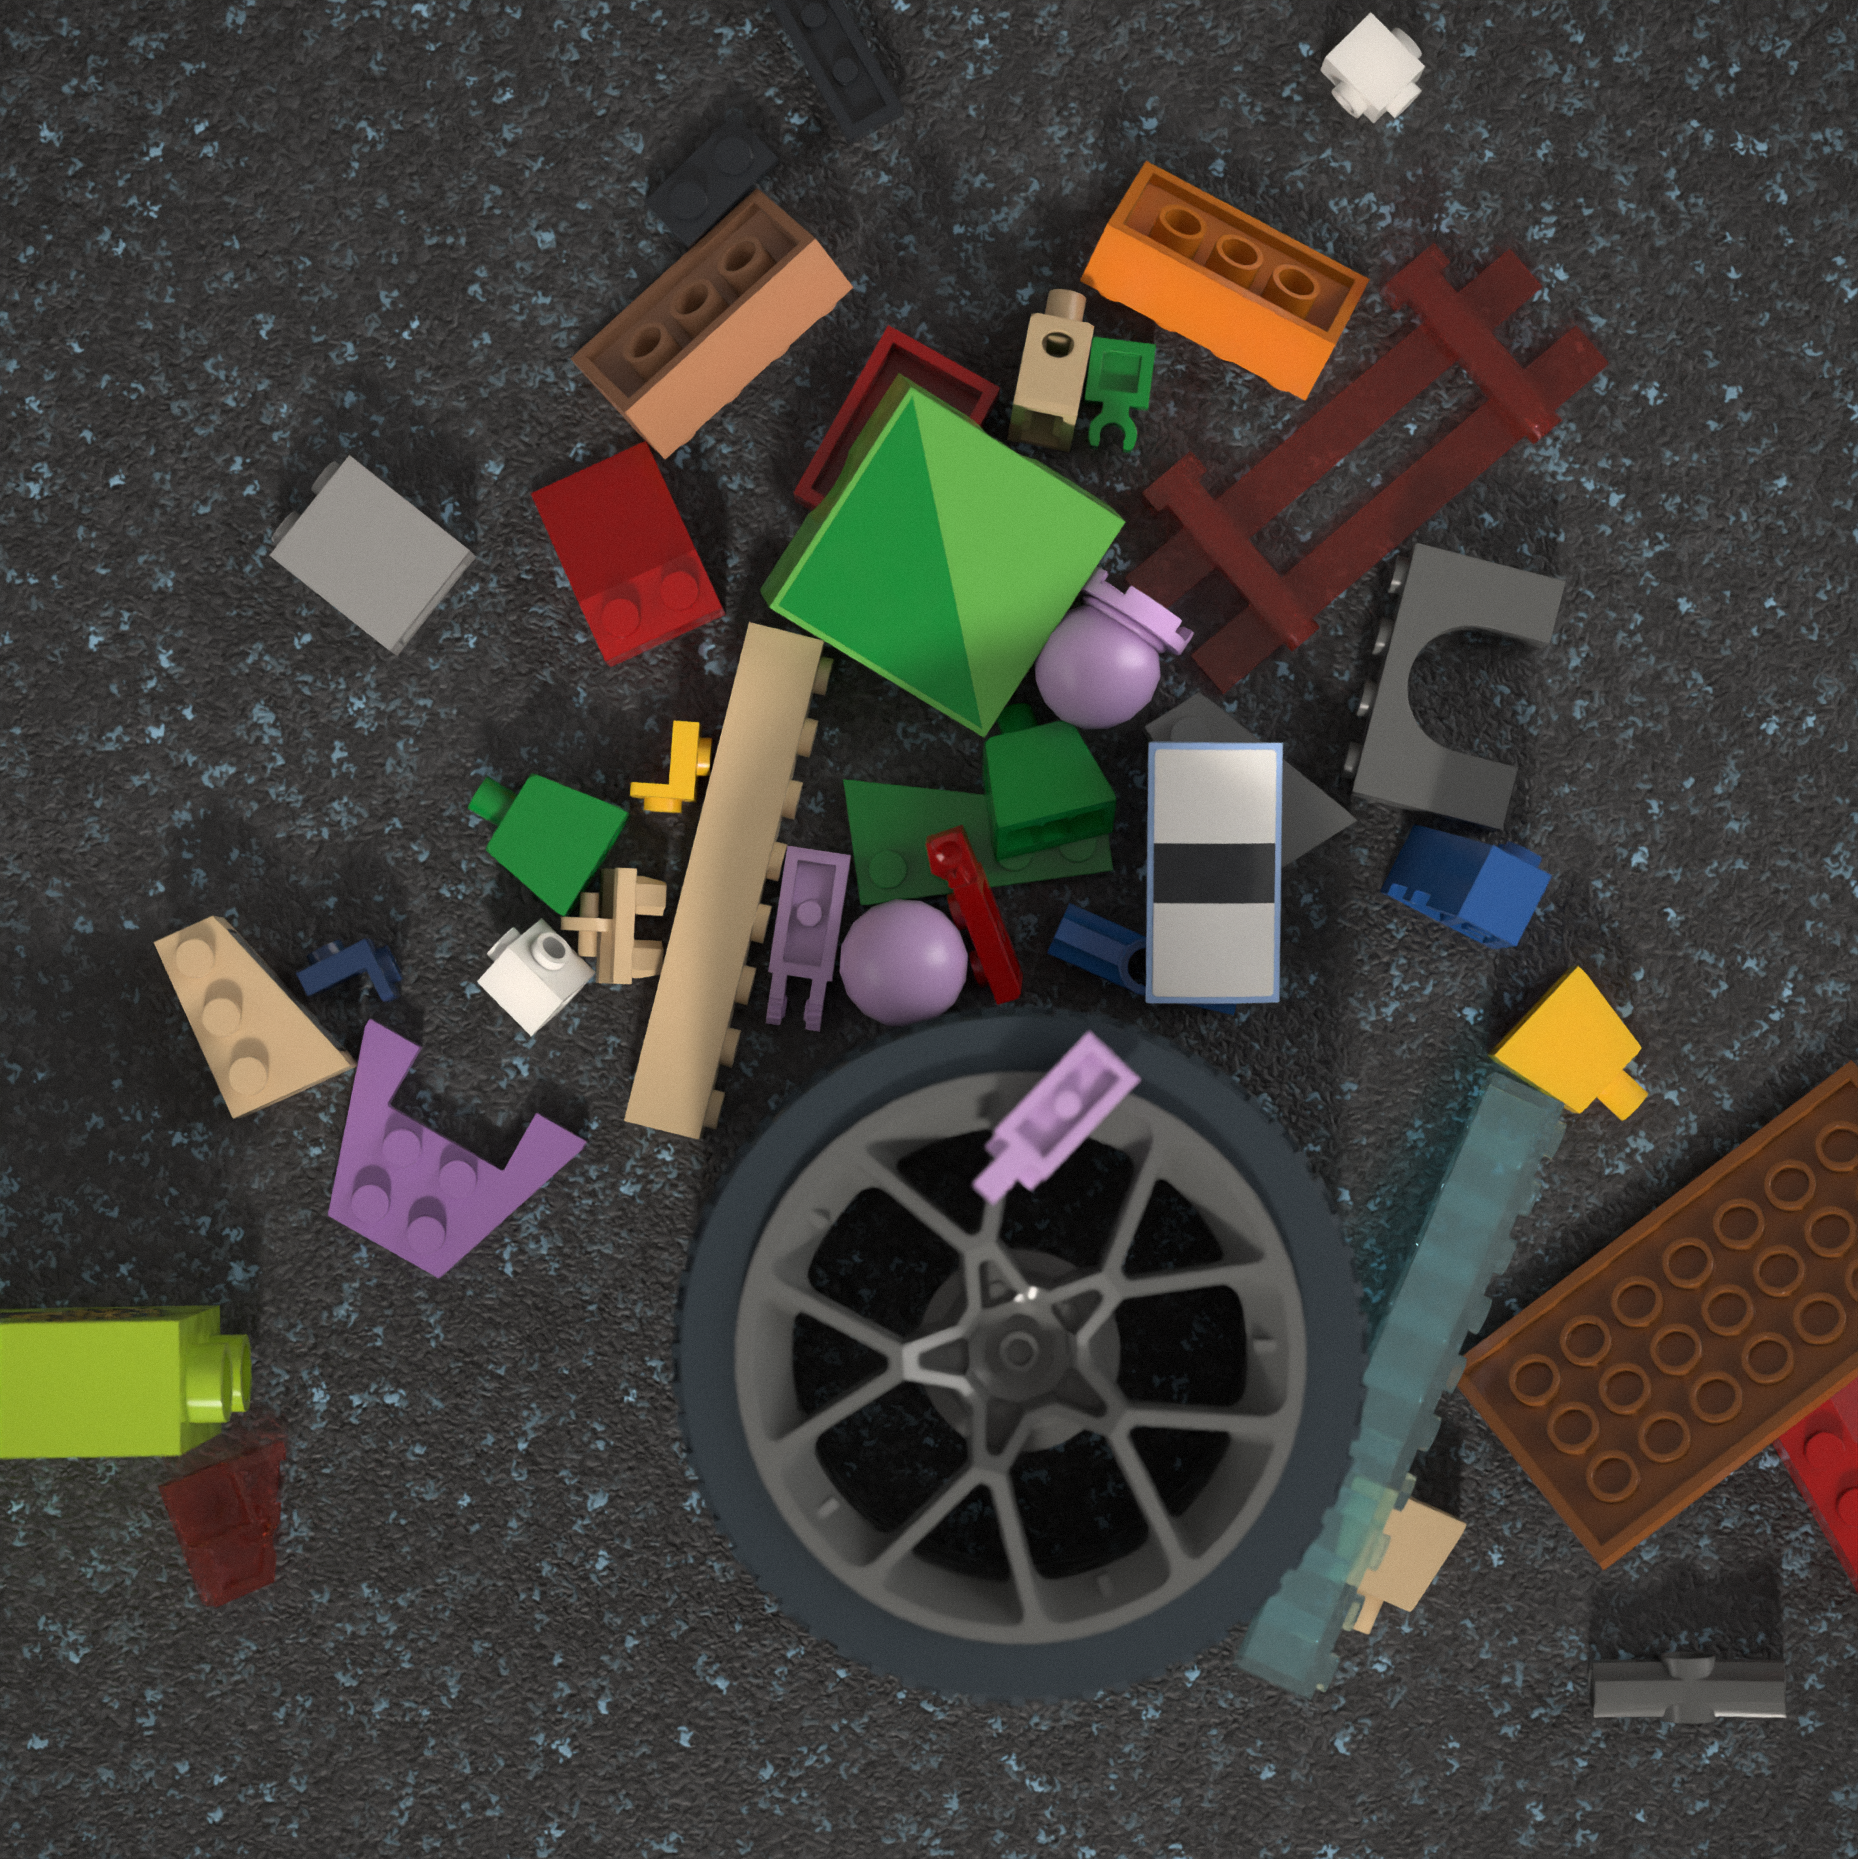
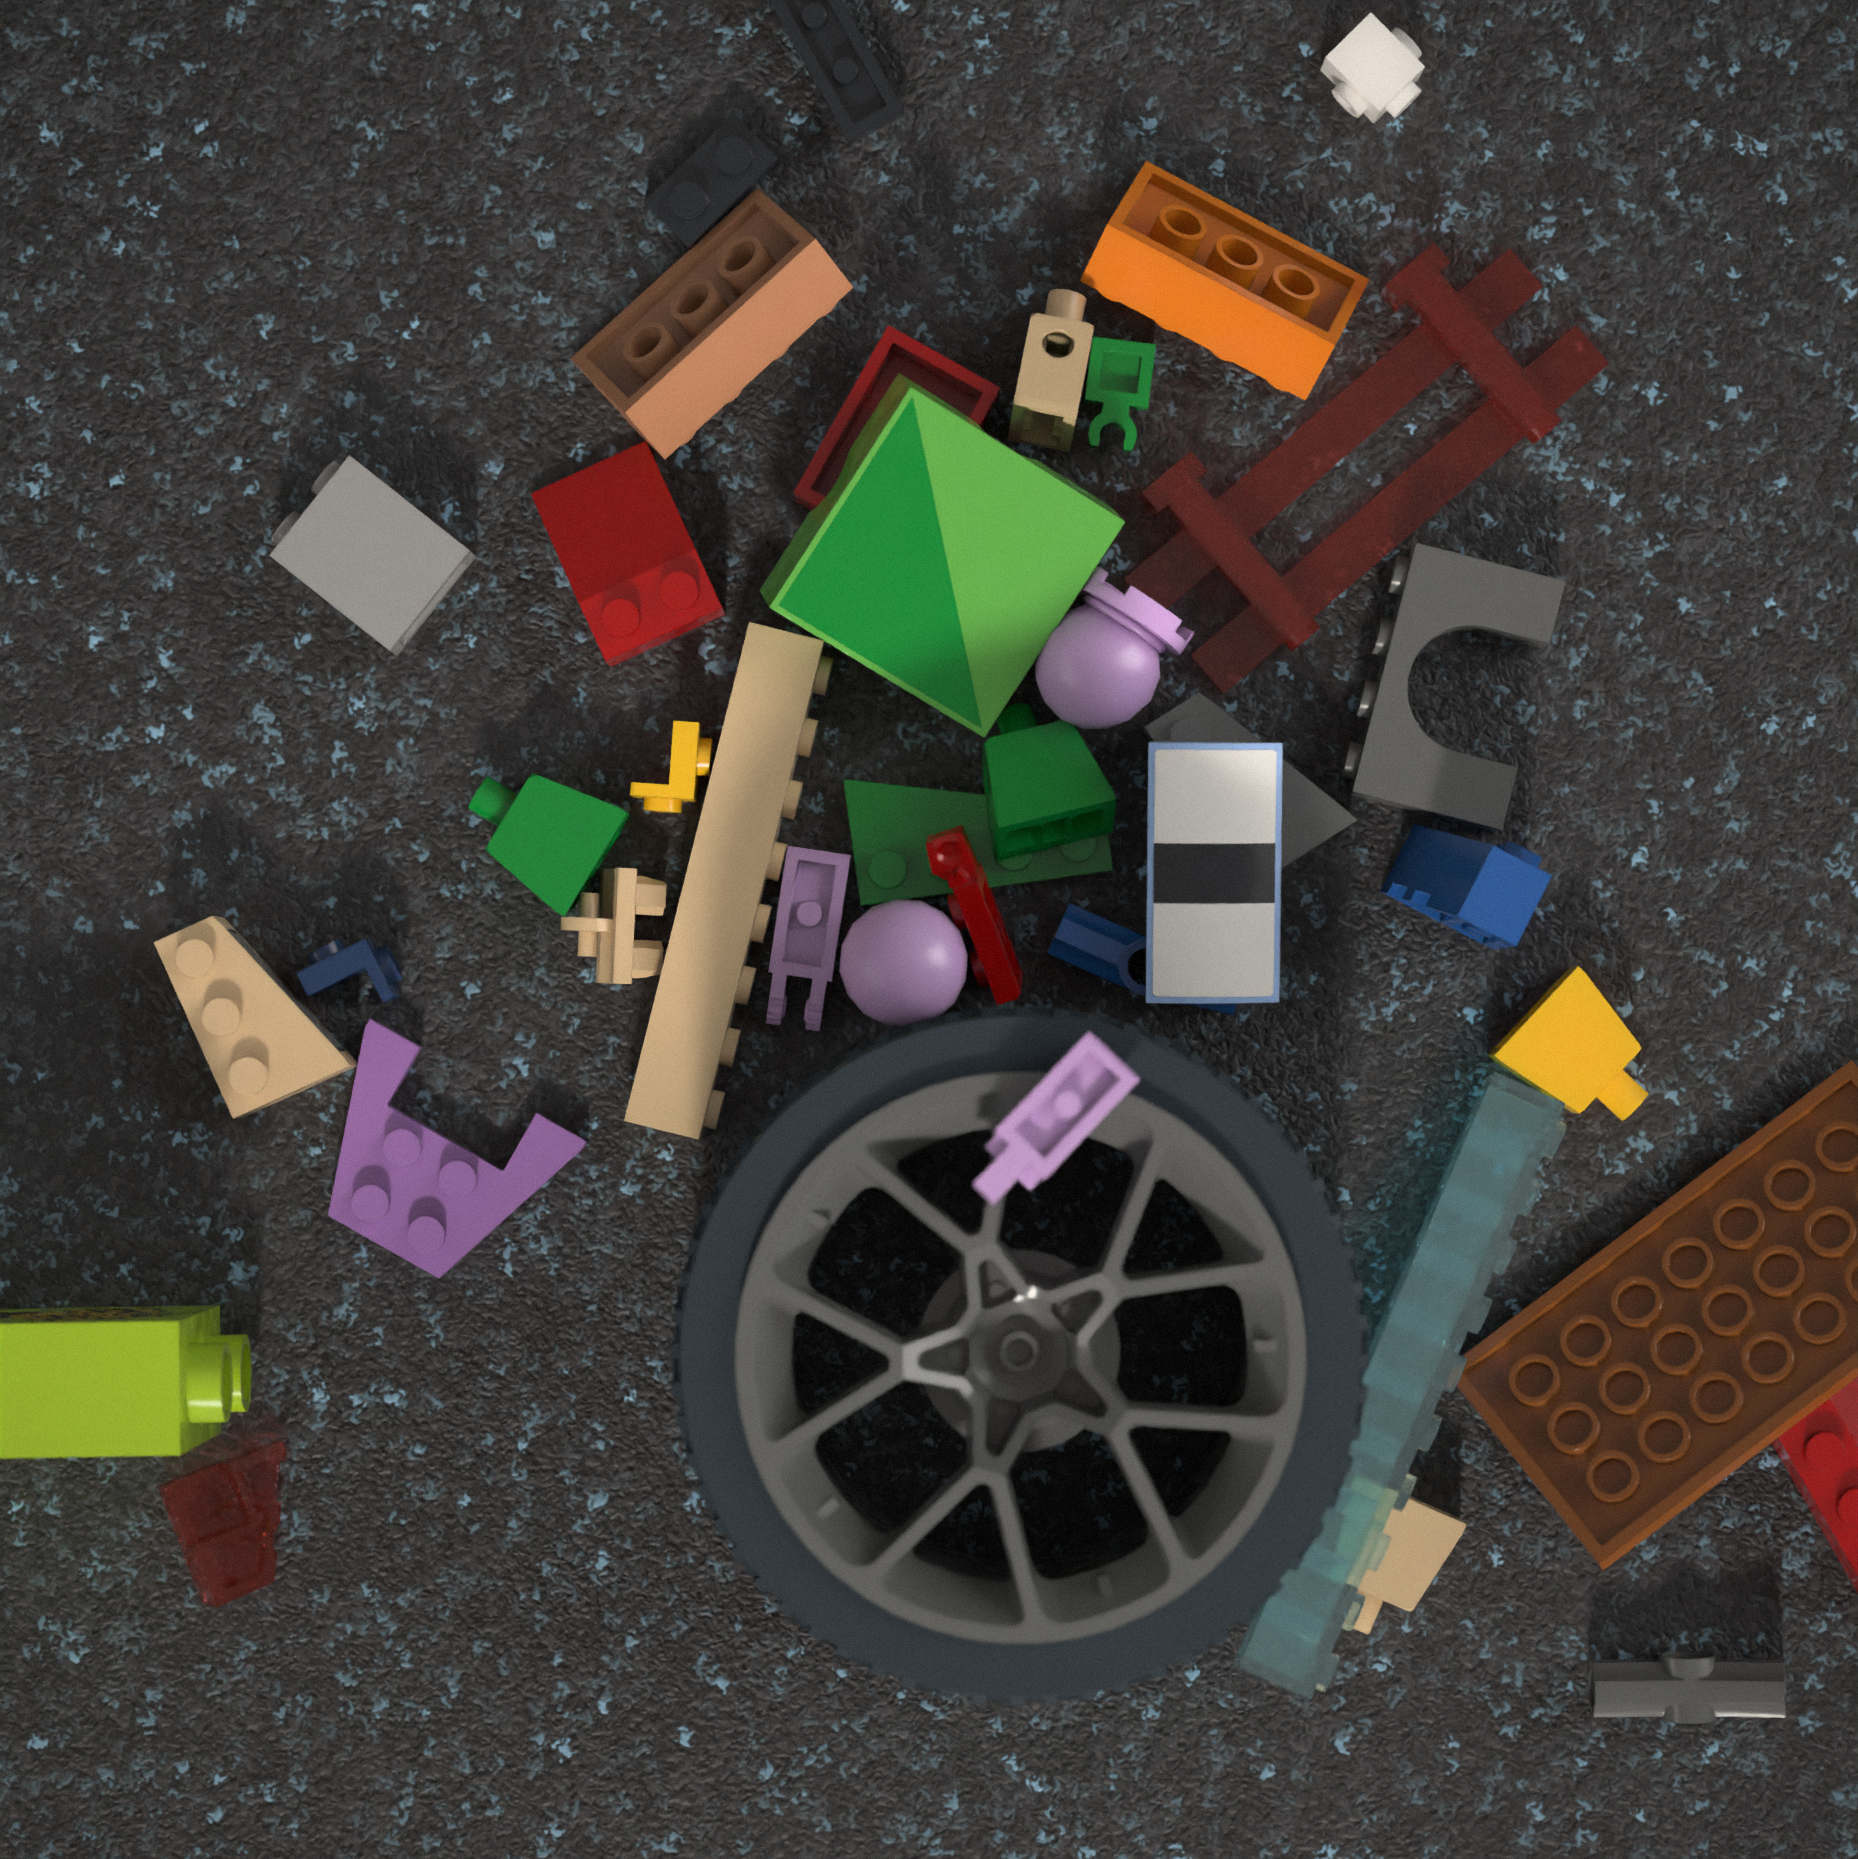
(534, 975): white brick -> none

